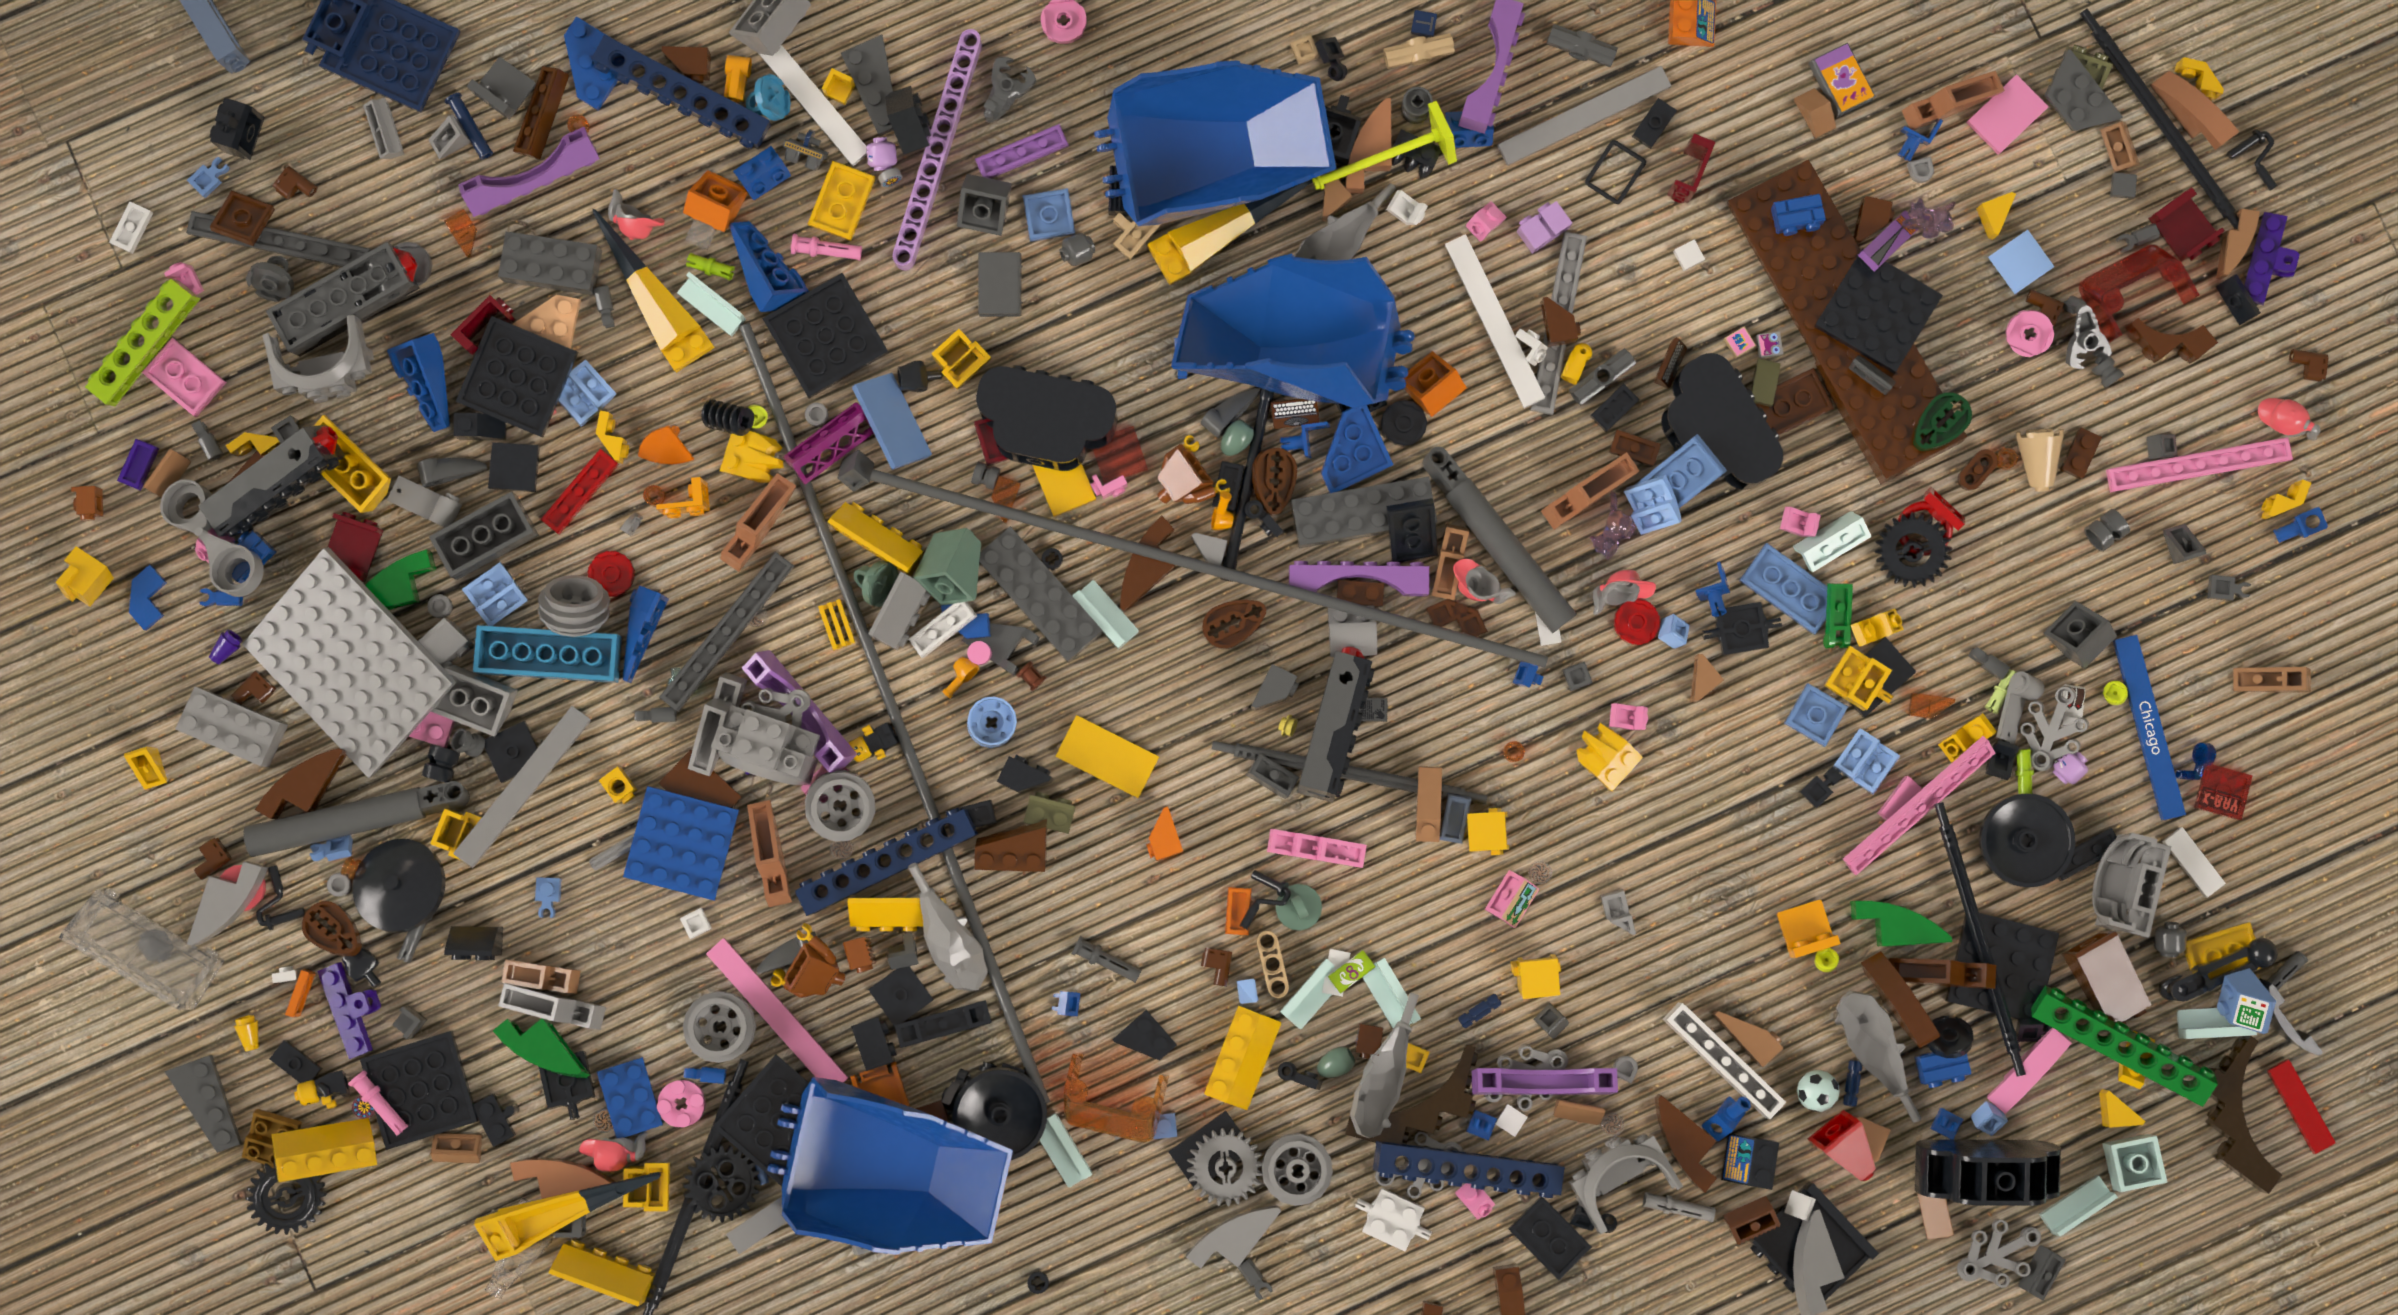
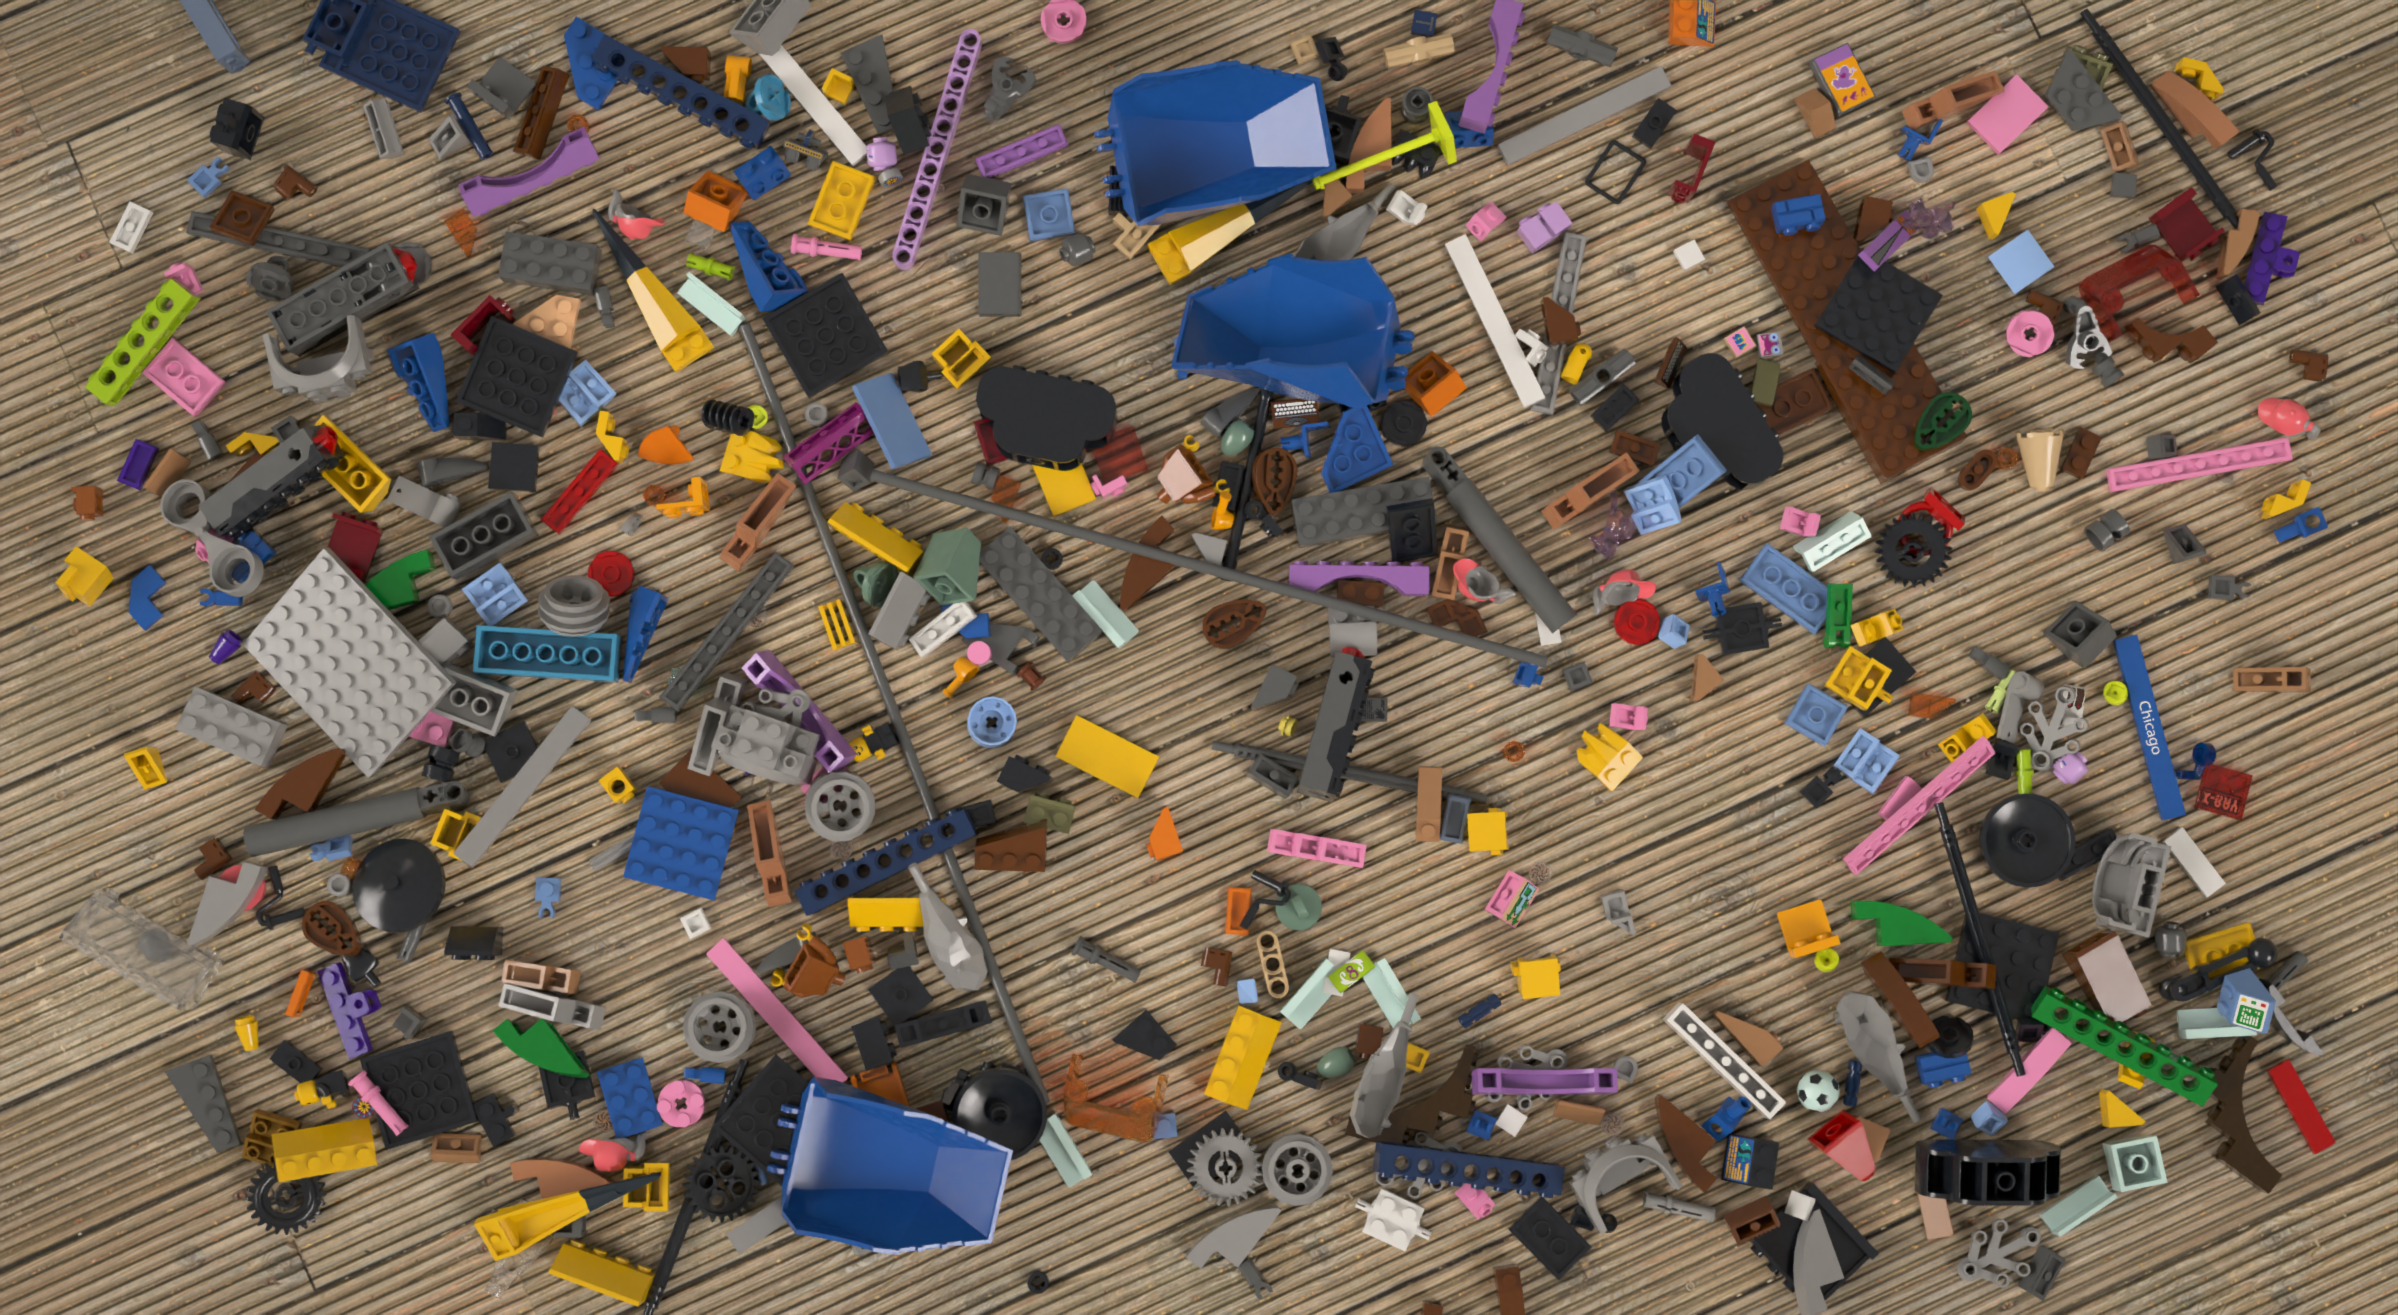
(286, 974): white plate -> none
(1068, 1003): blue tile -> none
(1551, 1021): dark grey slope -> none

